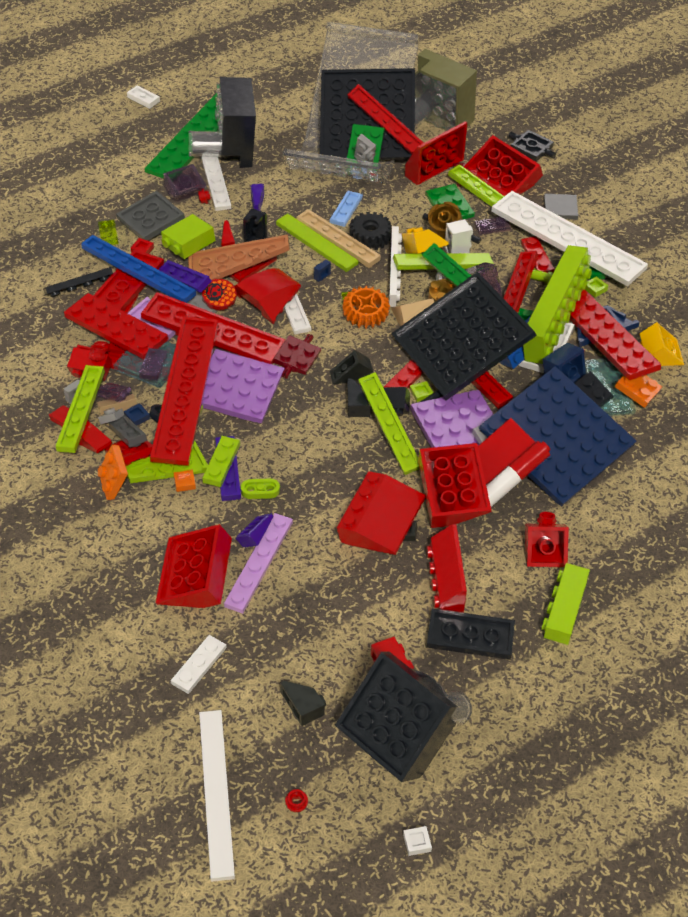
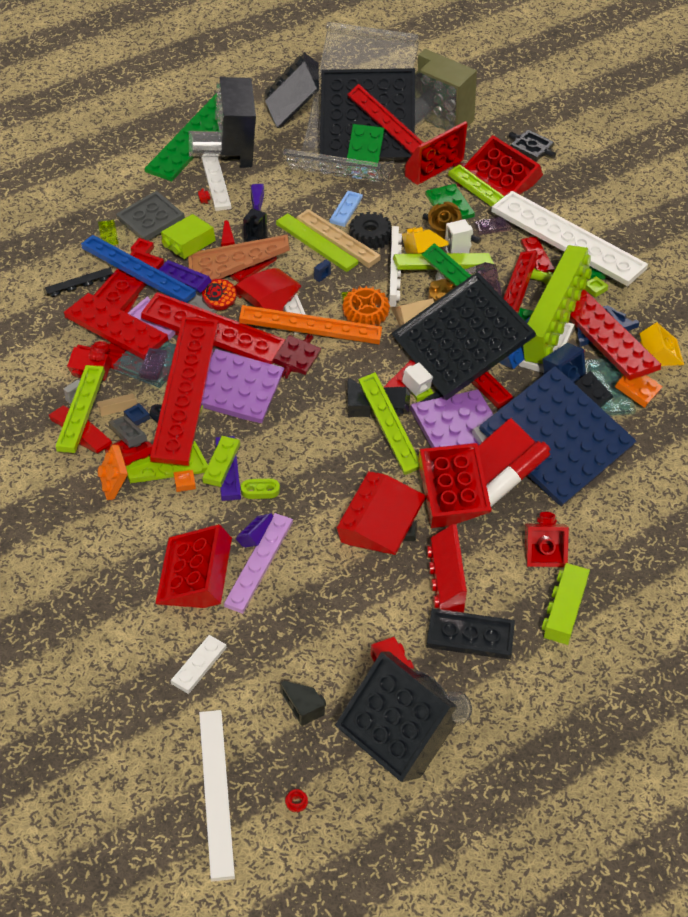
(111, 415): light grey plate -> none
(114, 392): plate -> none
(143, 97): white plate -> none
(183, 181): slope -> none
(292, 89): none -> slope
(310, 324): none -> orange plate
(353, 366): pearl dark grey slope -> none
(364, 149): light grey bracket -> none
(417, 379): none -> white brick
(417, 841): white plate -> none
(562, 205): tile -> none

